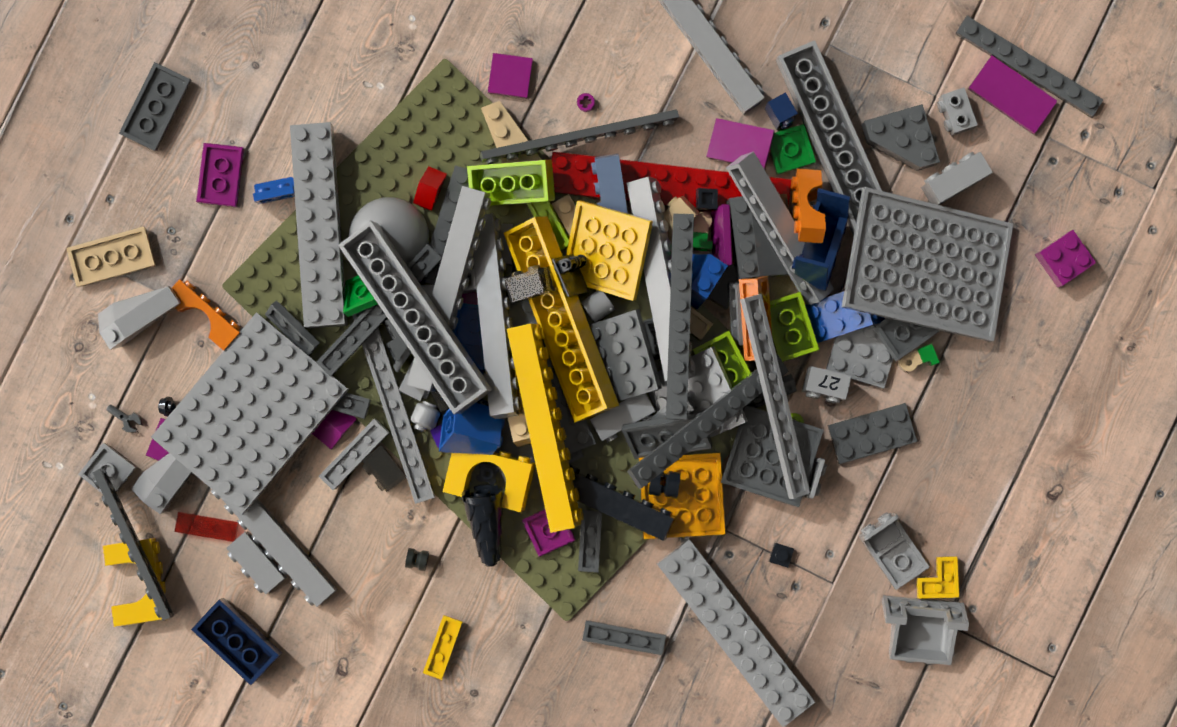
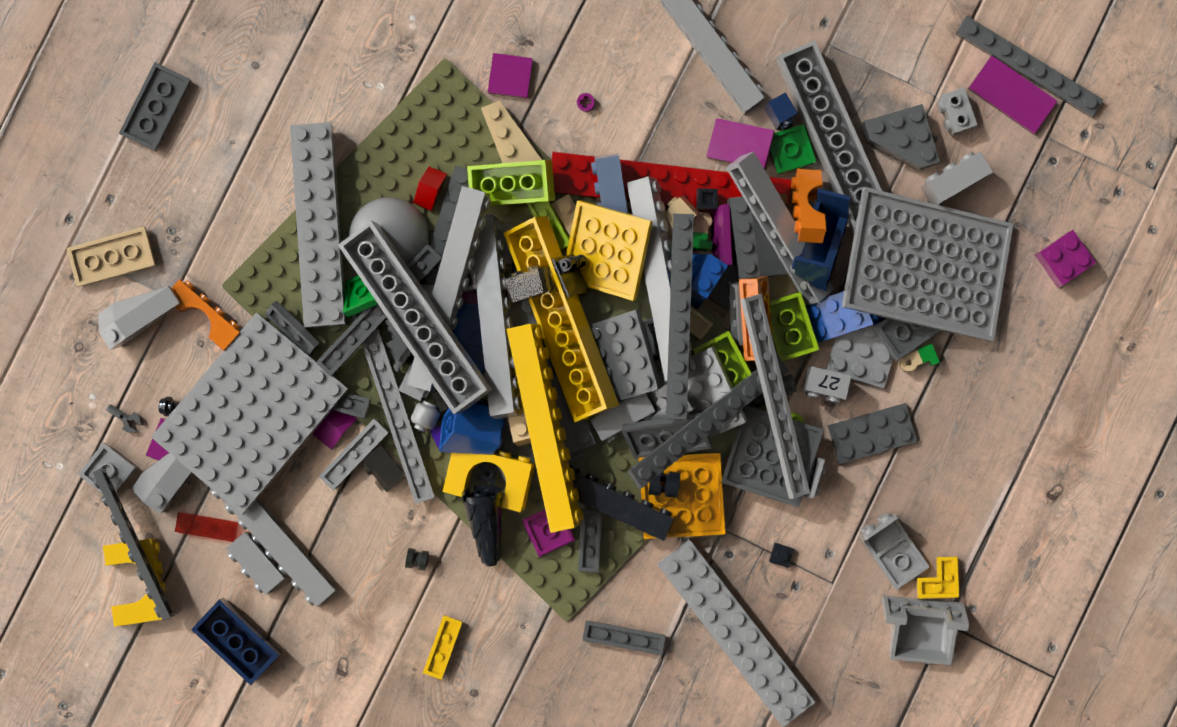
(220, 175): magenta tile -> none
(274, 190): blue bracket -> none
(571, 138): dark grey plate -> none
(597, 306): light grey piece -> none

